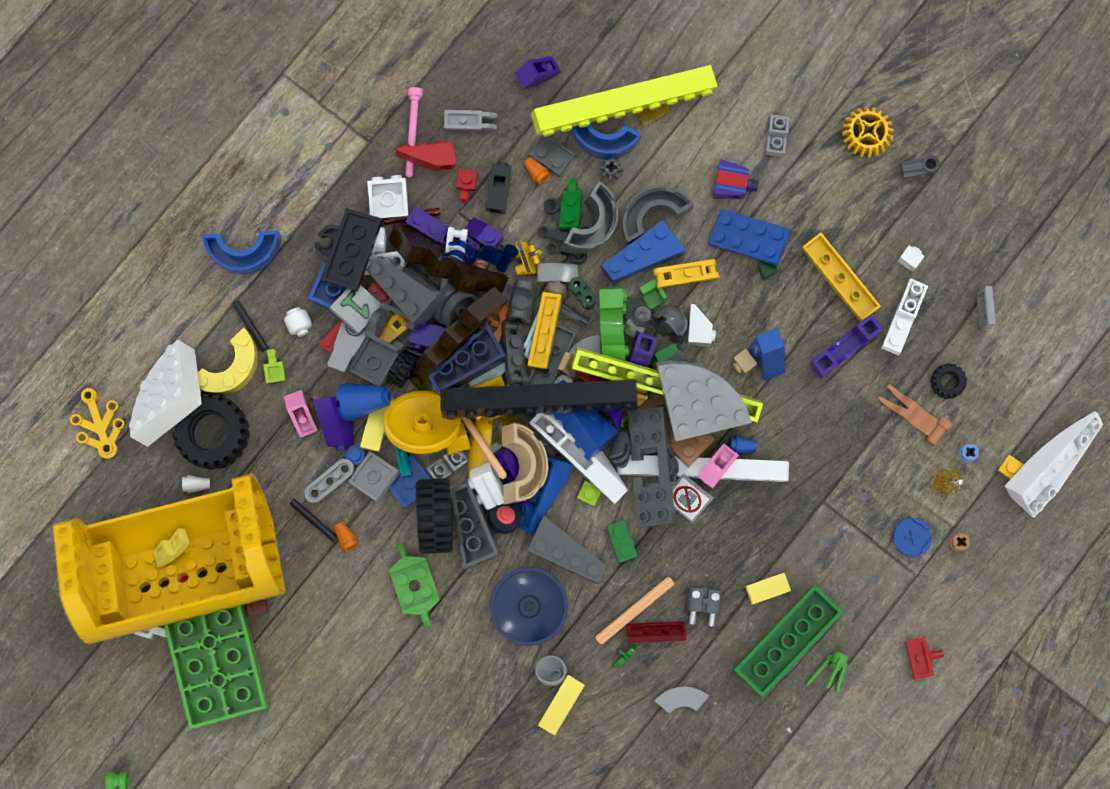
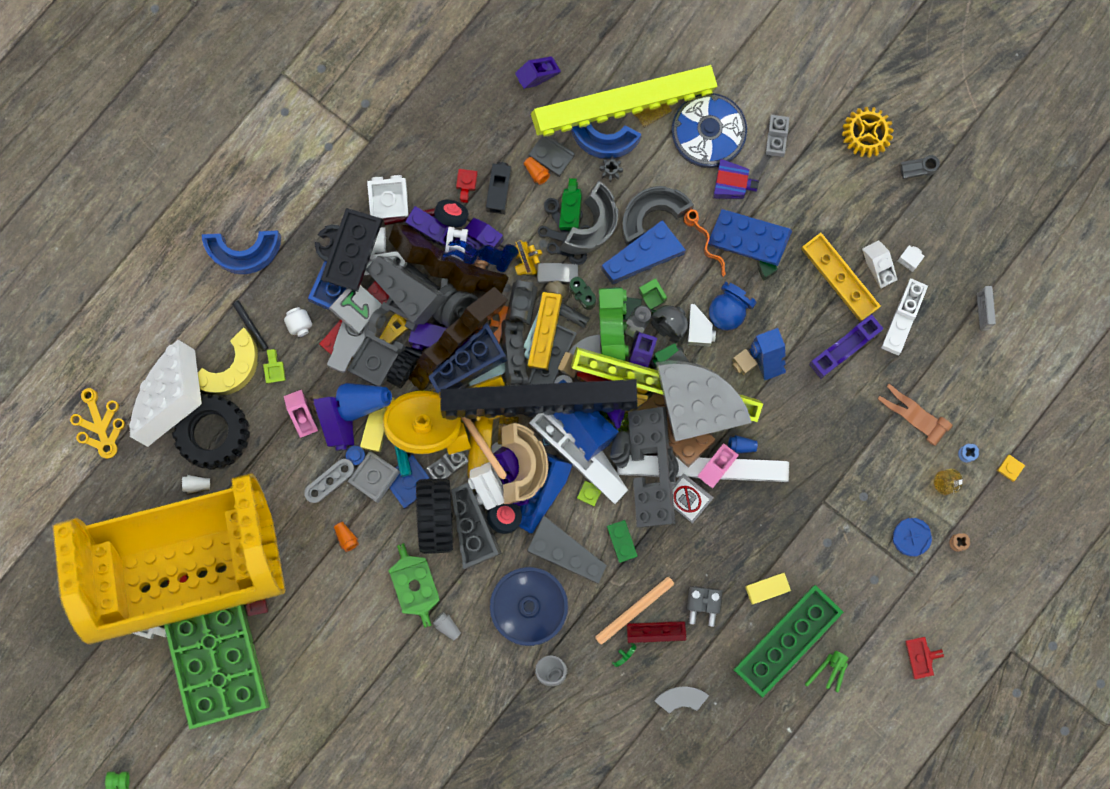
(171, 549): light yellow slope -> none
(313, 520): black bar -> none
(415, 95): bright pink piece -> none
(431, 156): red slope -> none
(446, 626): none -> light grey cone
(451, 213): none -> black wheel
(468, 120): light grey hinge -> none
(561, 705): light yellow slope -> none
(686, 273): yellow plate -> none
(694, 223): none -> orange flag
(709, 130): none -> dish
(729, 309): none -> blue tile
(880, 263): none -> white slope
(950, 369): black tyre -> none
(1051, 466): white wedge -> none

